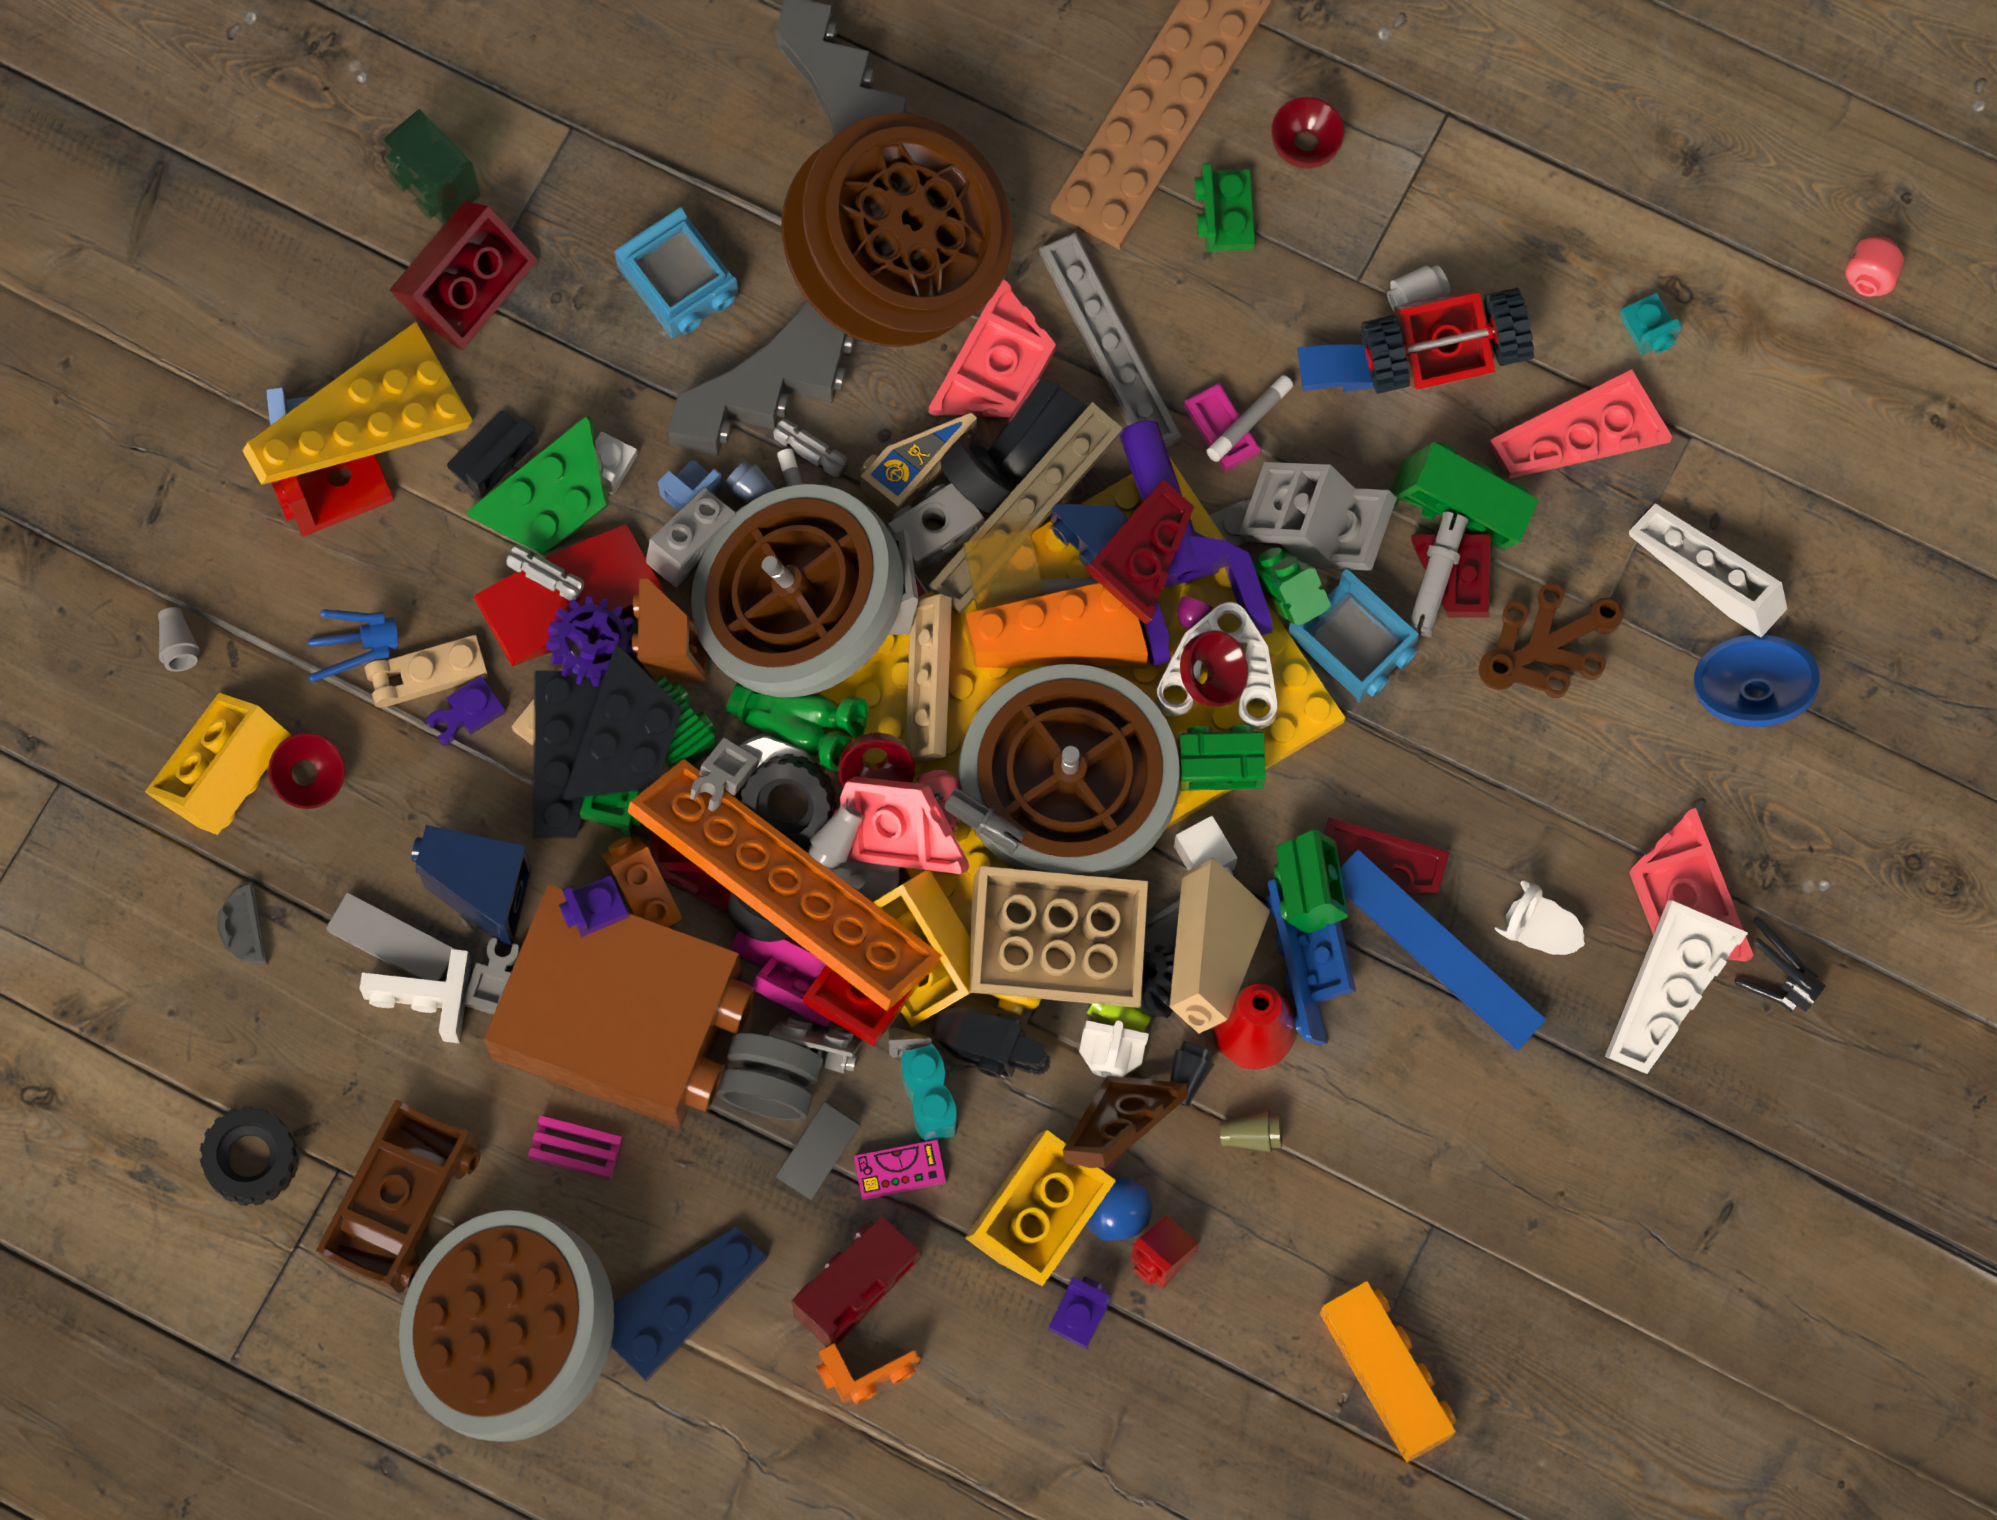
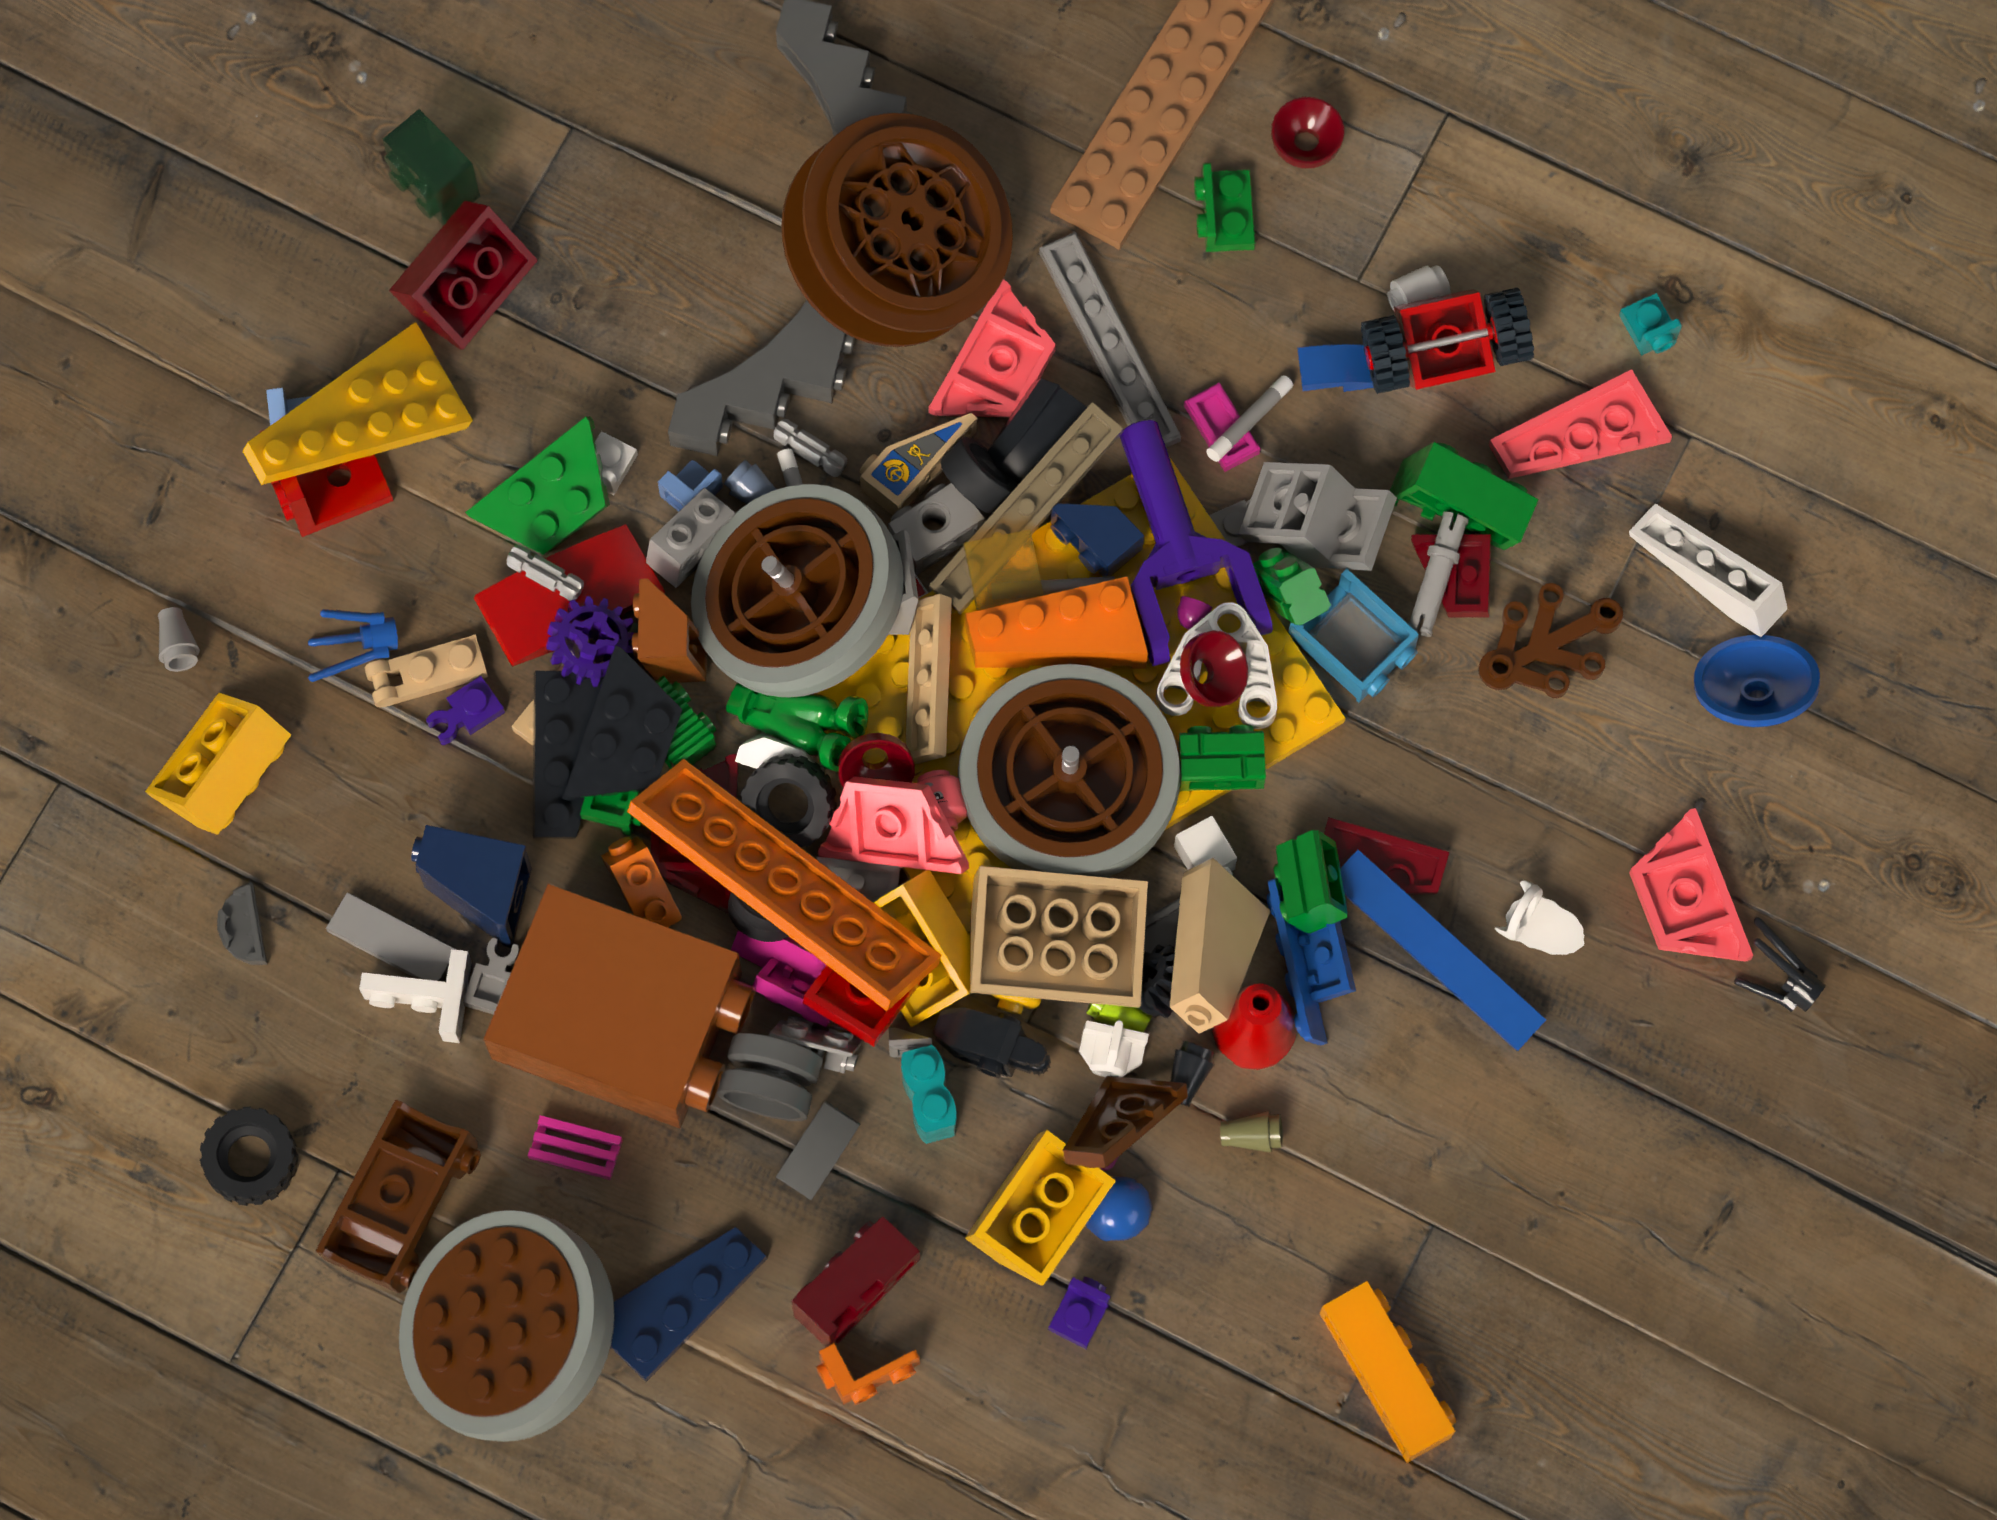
(325, 759): dark red piece -> none
(493, 453): black panel -> none
(593, 906): dark purple bracket -> none
(676, 274): dark azure window -> none
(723, 770): light grey plate -> none
(834, 840): light grey cone -> none
(899, 1169): dark pink tile -> none
(984, 820): dark grey axle -> none
(1141, 552): dark red wing -> none
(1162, 1252): red slope -> none
(1673, 975): white wing -> none
(1876, 265): coral head -> none

